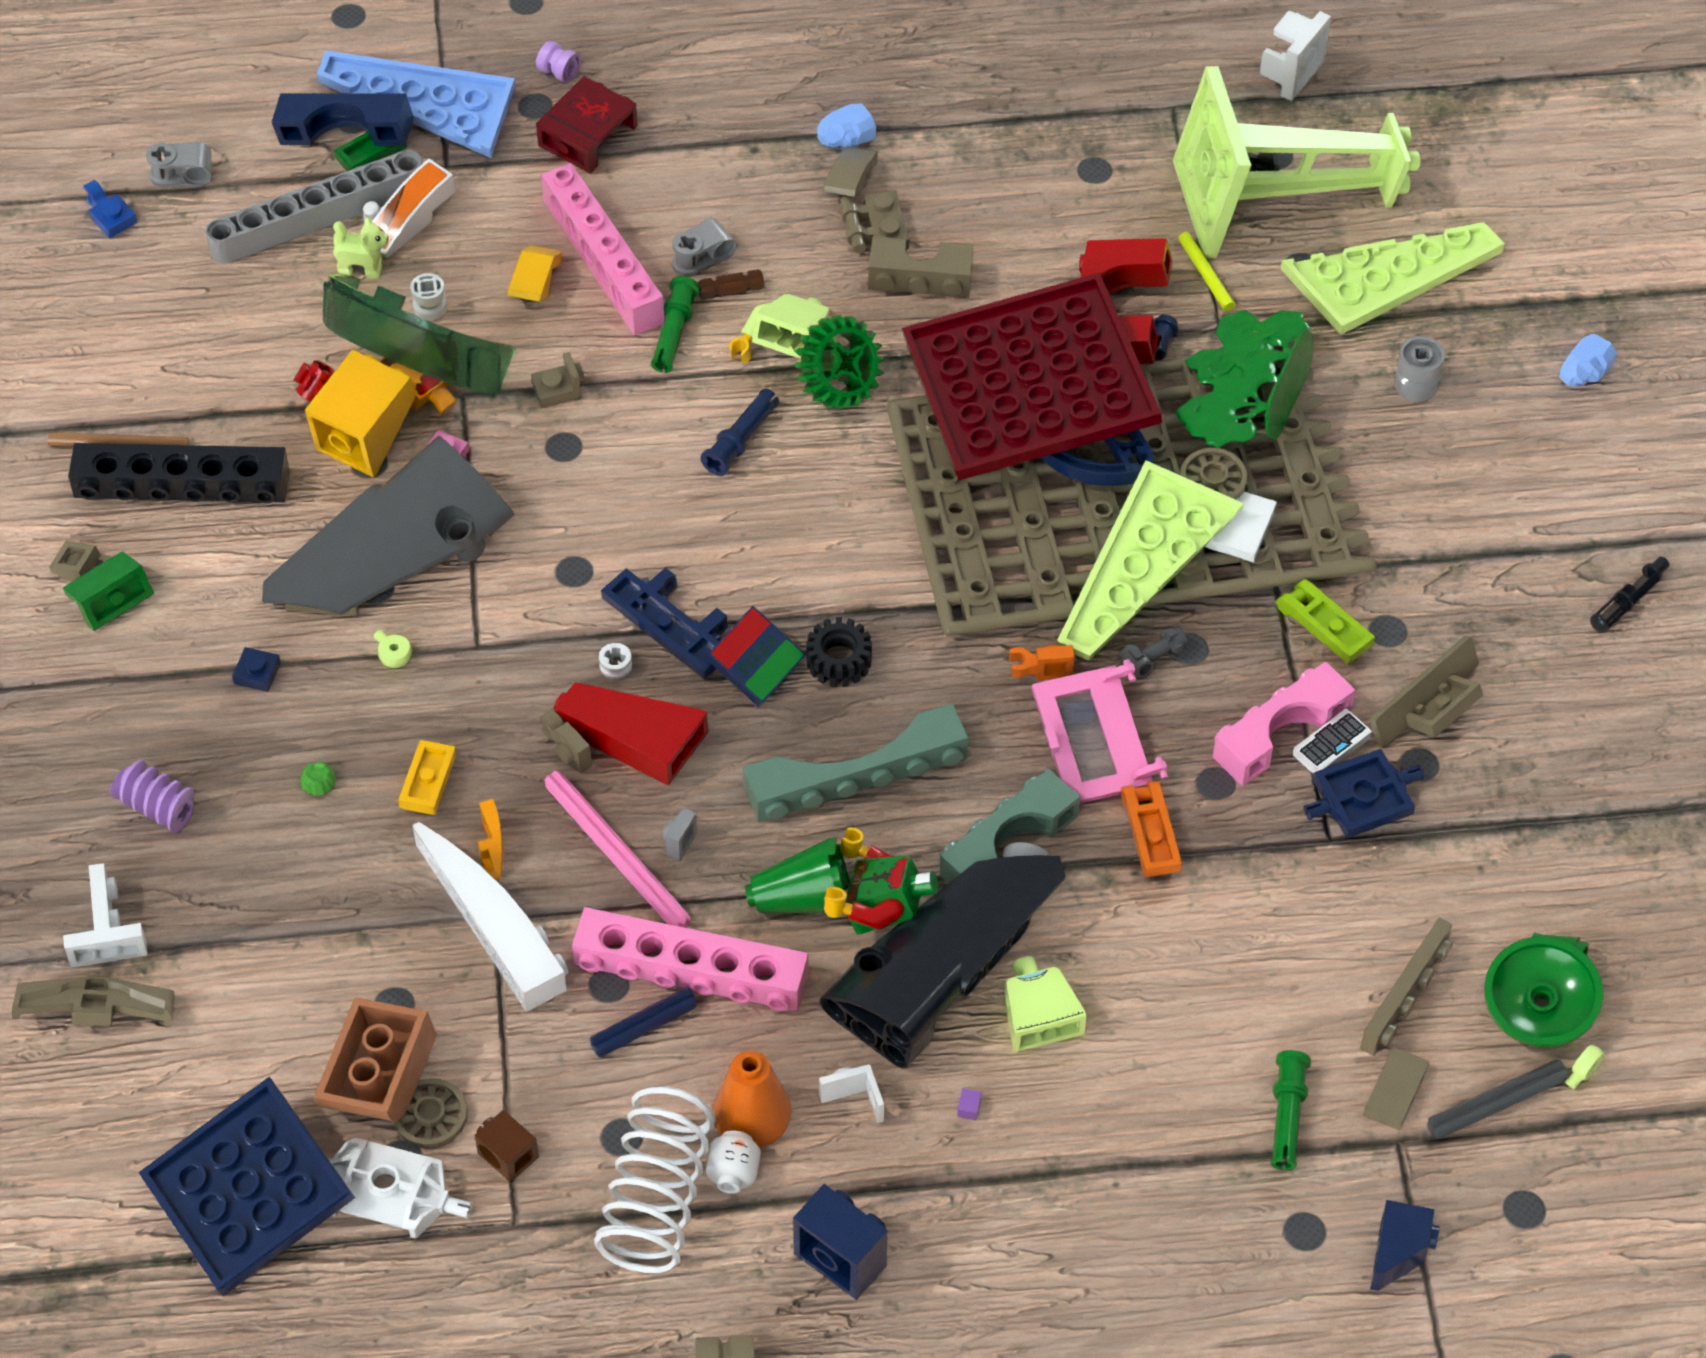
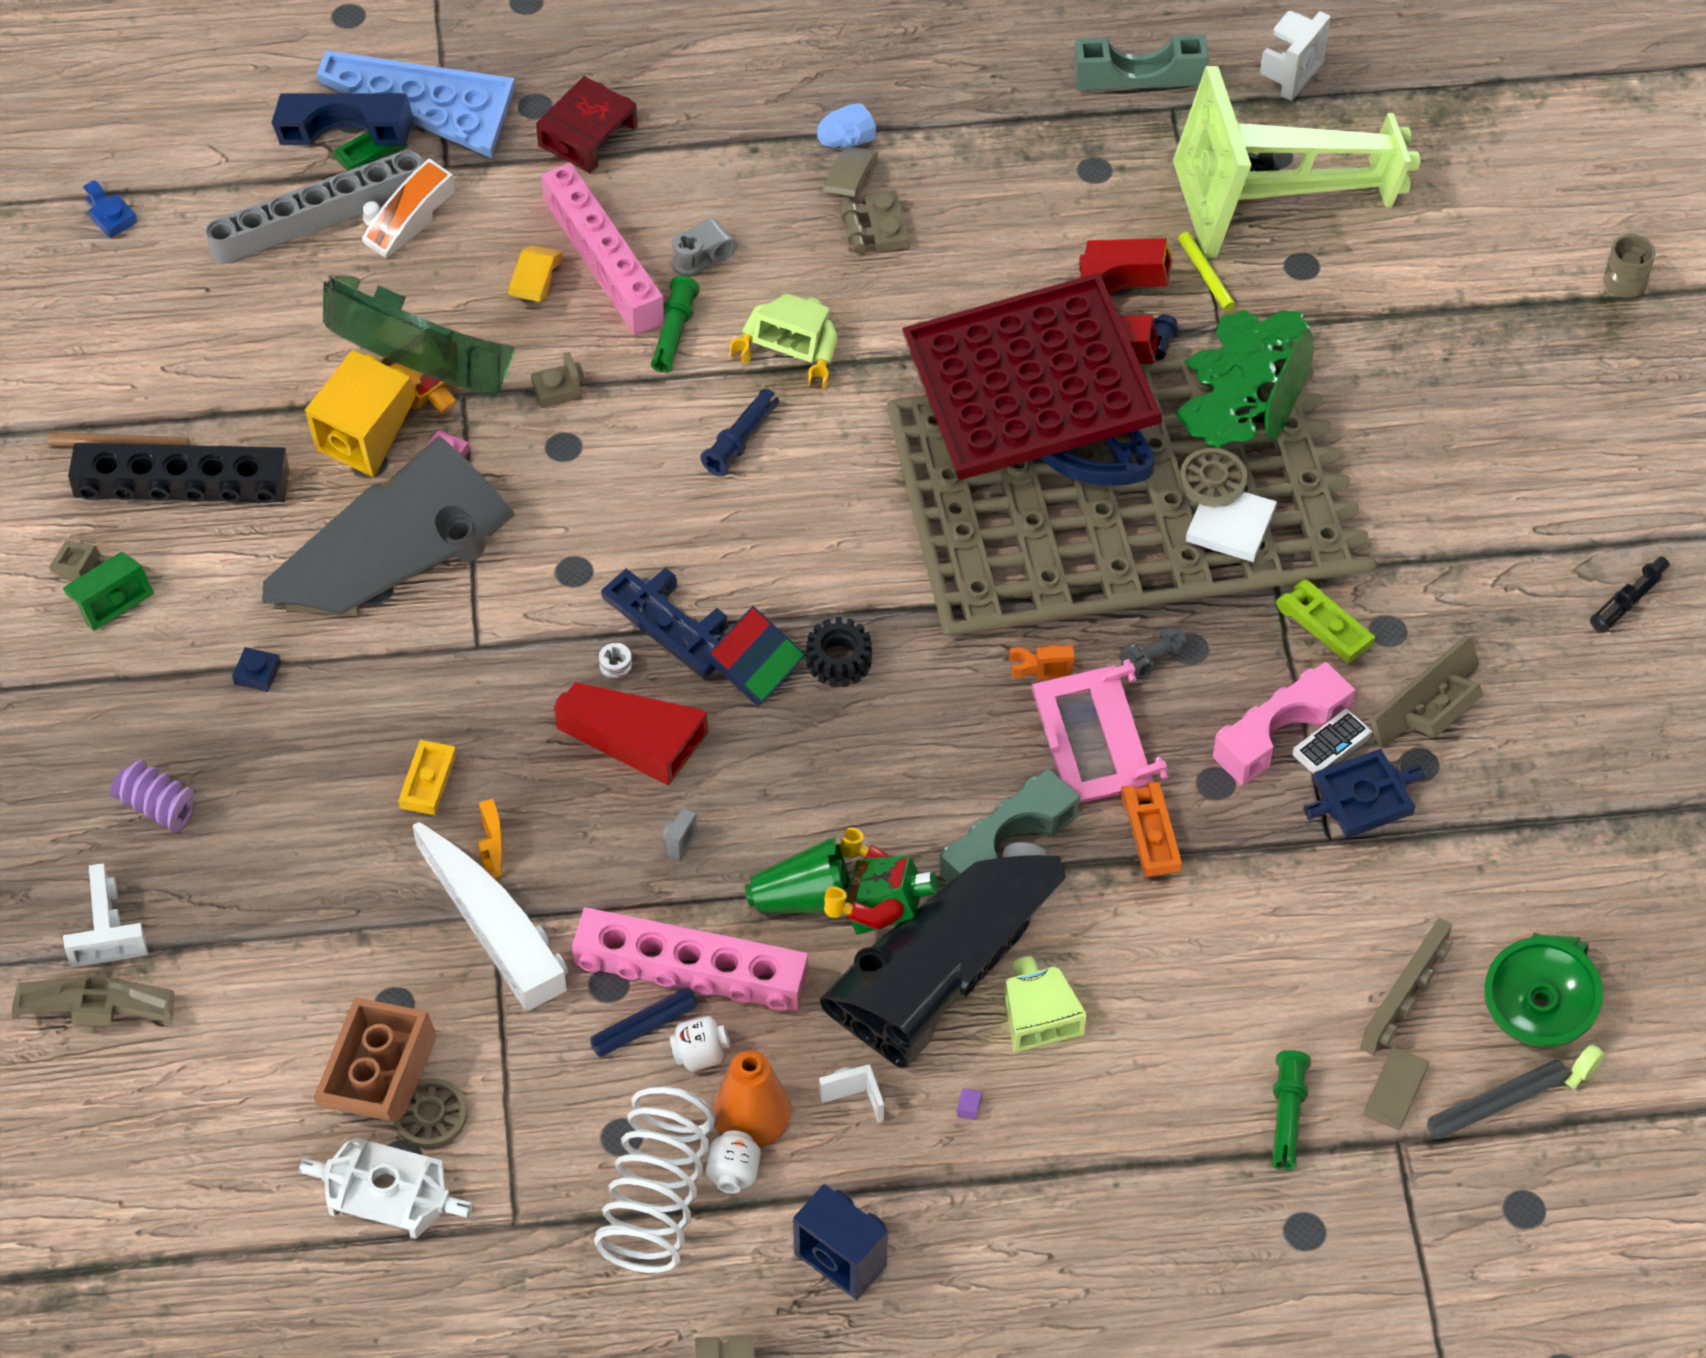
(183, 164): light grey piece -> none
(246, 1186): dark blue tile -> none
(312, 379): red gear -> none
(317, 778): bright green piece -> none
(359, 249): yellowish green animal -> none
(393, 650): yellowish green piece -> none
(428, 296): white wheel -> none
(506, 1145): reddish brown brick -> none
(558, 61): lavender wheel -> none
(570, 745): dark tan plate -> none
(616, 850): bright pink axle -> none
(699, 1043): none -> white head
(731, 284): reddish brown axle -> none
(787, 785): sand green arch -> none
(827, 360): green gear -> none
(943, 275): dark tan arch -> none
(1150, 543): yellowish green wing -> none
(1176, 64): none -> sand green arch
(1385, 274): yellowish green wing -> none
(1402, 1241): dark blue slope -> none
(1419, 368): light grey wheel -> none
(1588, 361): light blue rock -> none
(1629, 266): none -> dark tan wheel

